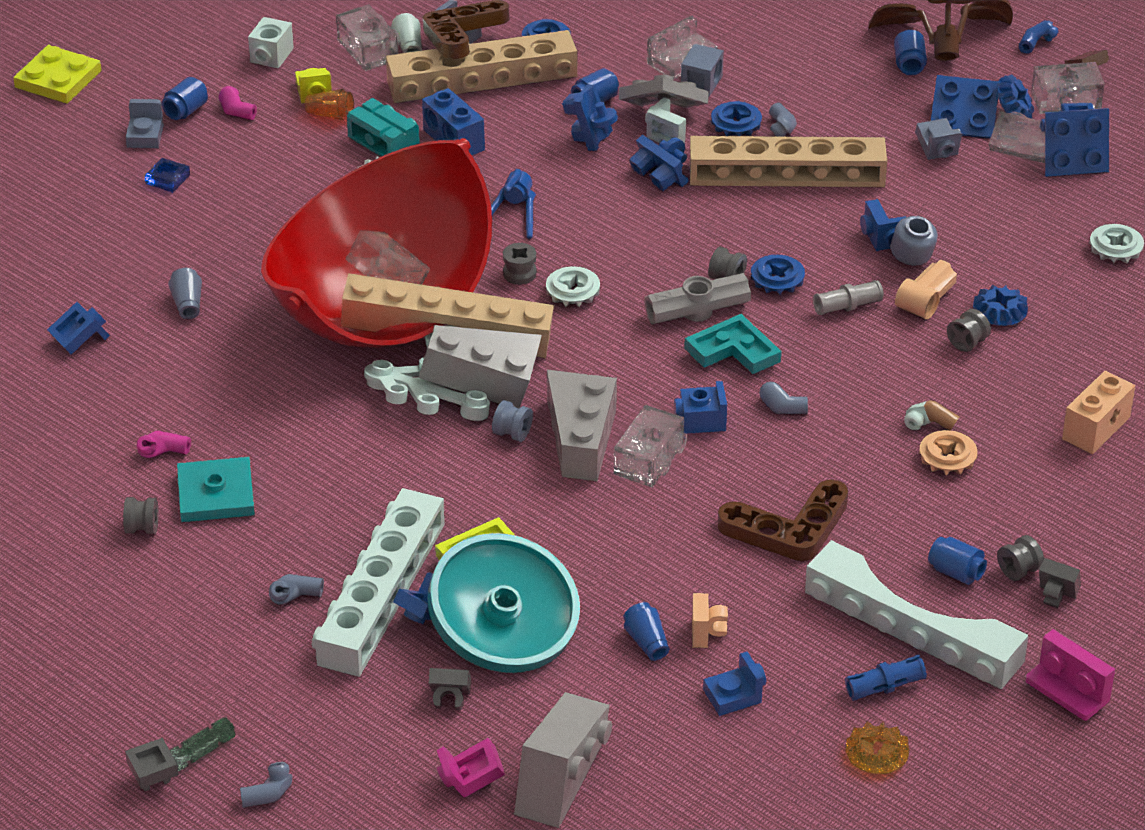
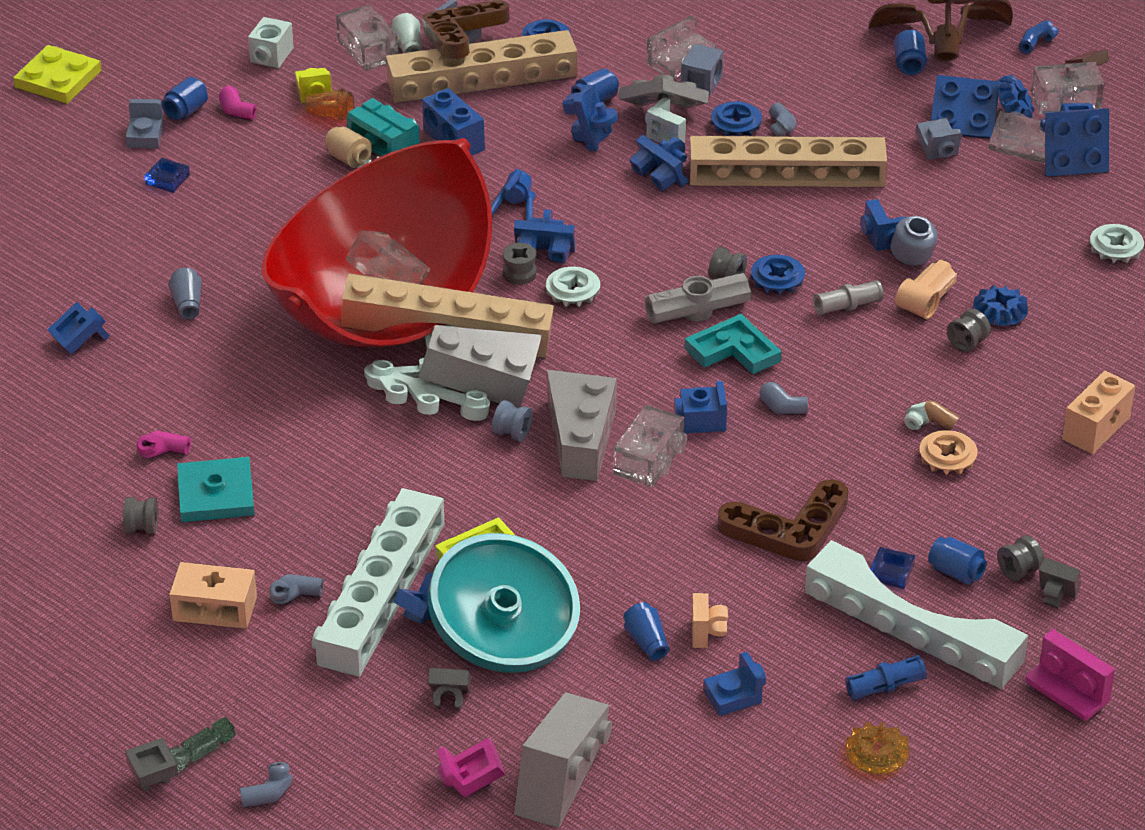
(213, 595): none -> light nougat brick
(348, 146): none -> tan brick
(548, 235): none -> blue hips
(893, 567): none -> clear blue tile

